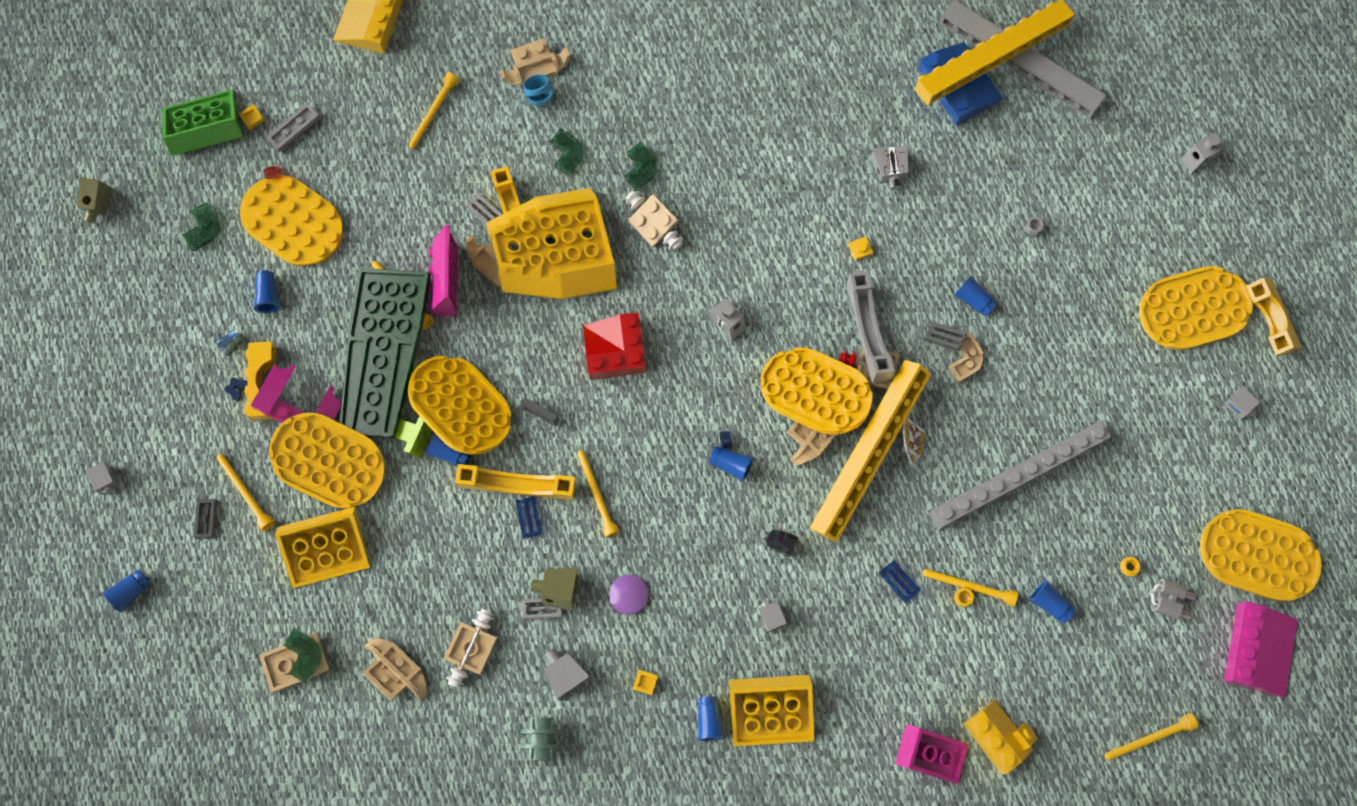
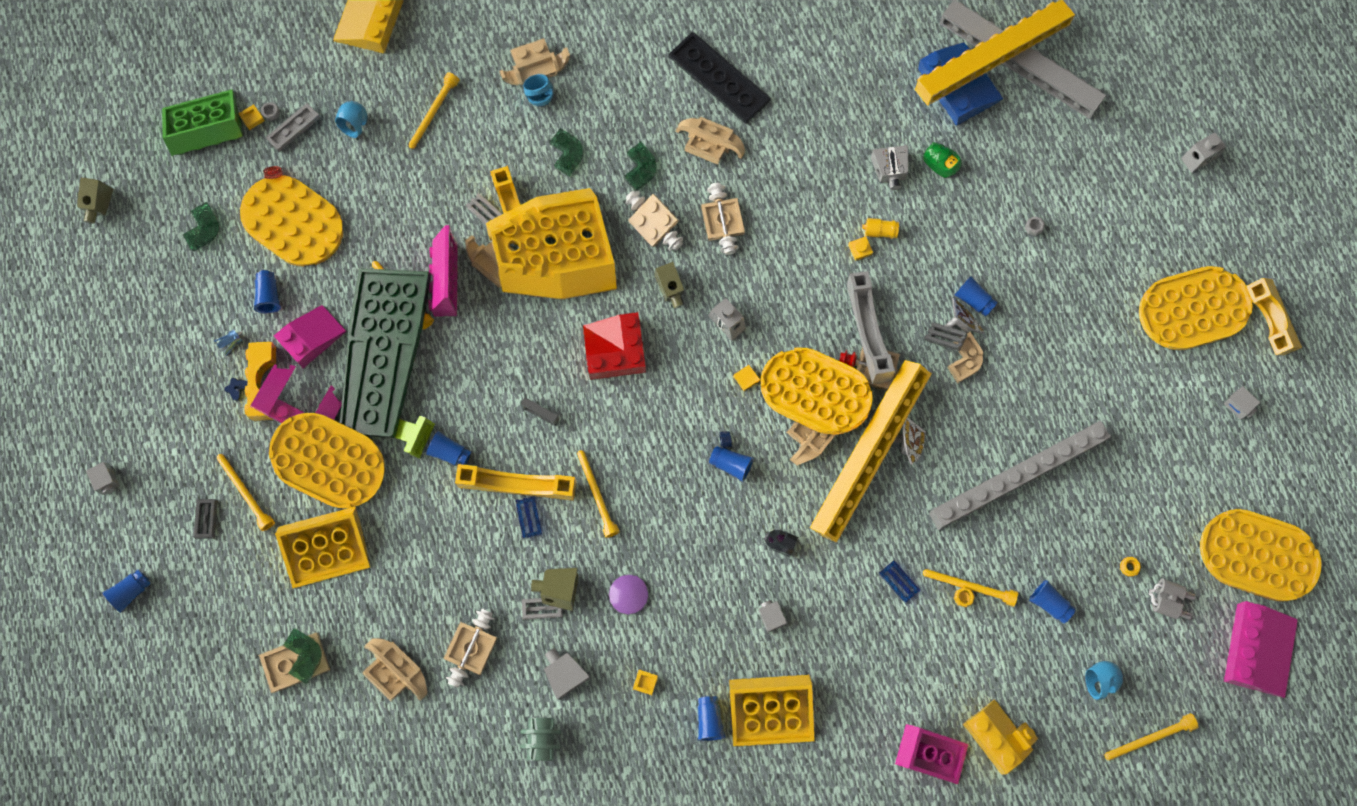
(270, 111): none -> light grey tile
(310, 335): none -> dark pink slope
(353, 113): none -> dark azure helmet
(459, 405): yellow plate -> none
(666, 277): none -> olive torso
(710, 139): none -> tan plate
(719, 77): none -> black tile
(722, 219): none -> tan plate
(746, 377): none -> yellow tile
(881, 228): none -> yellow piece
(942, 160): none -> green piece
(963, 319): none -> shield
(1109, 677): none -> dark azure helmet

